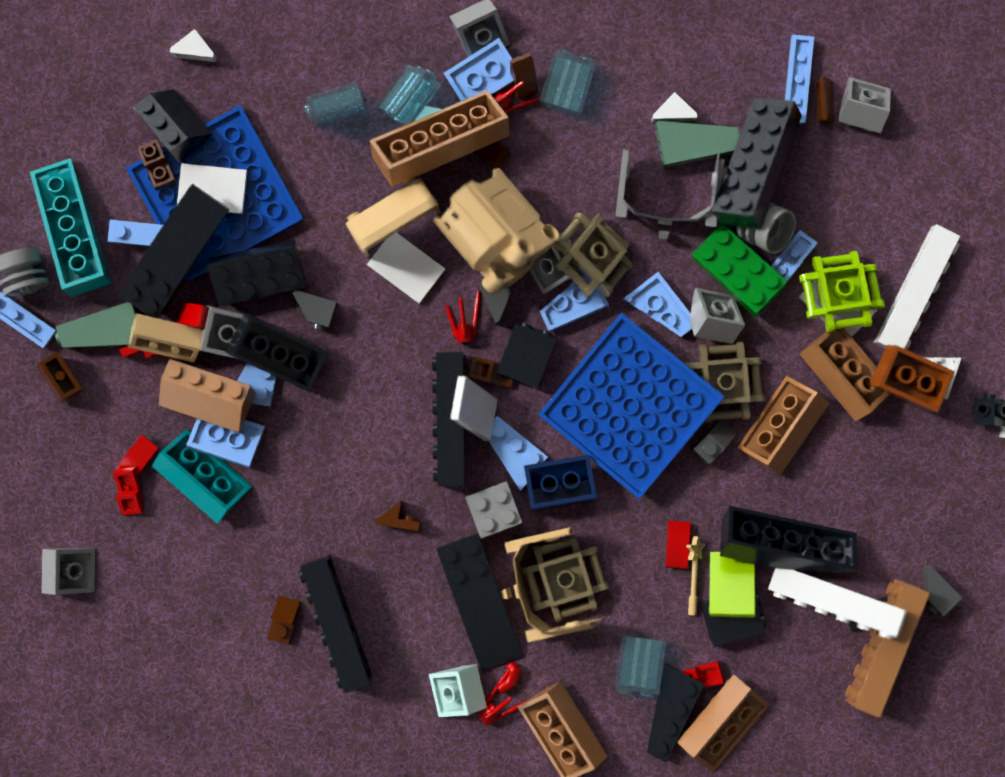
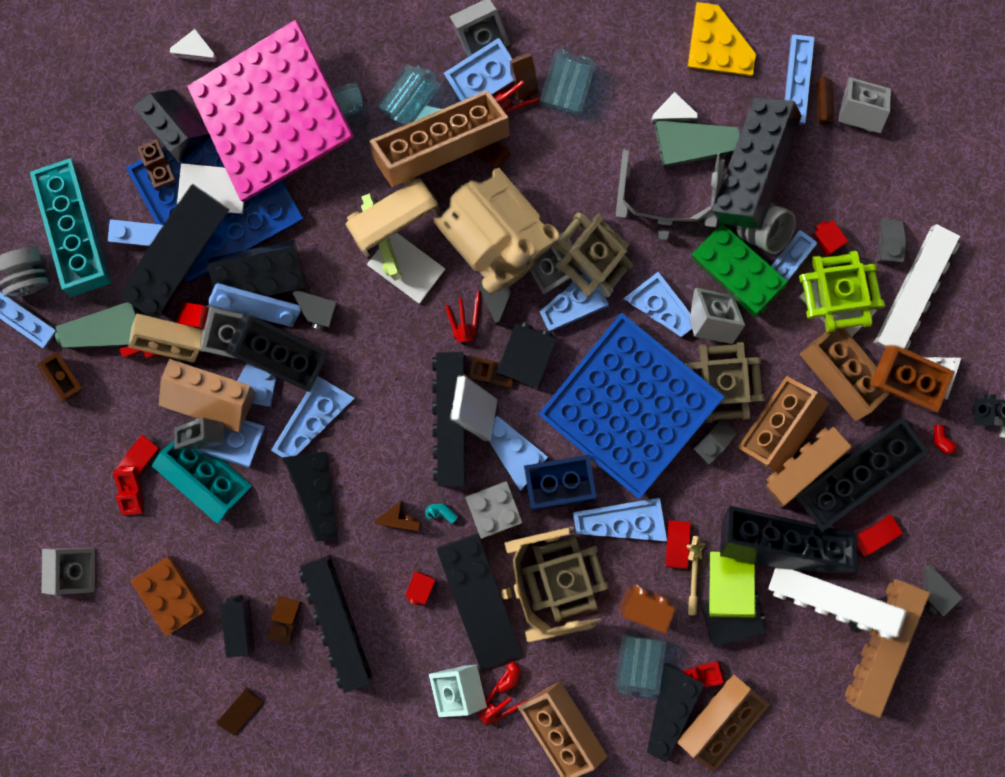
(168, 595): none -> dark orange brick
(199, 434): none -> dark grey slope
(237, 626): none -> black brick
(239, 711): none -> reddish brown slope
(254, 304): none -> light blue plate
(270, 111): none -> plate
(311, 417): none -> light blue wing
(313, 486): none -> black wing
(391, 265): none -> yellowish green plate
(419, 588): none -> red brick
(440, 510): none -> teal arm
(626, 520): none -> light blue wing
(646, 609): none -> dark orange brick
(718, 44): none -> yellow plate
(807, 466): none -> medium nougat slope
(829, 237): none -> red brick
(861, 473): none -> black slope
(877, 535): none -> red slope
(891, 242): none -> dark grey slope
(942, 441): none -> red arm

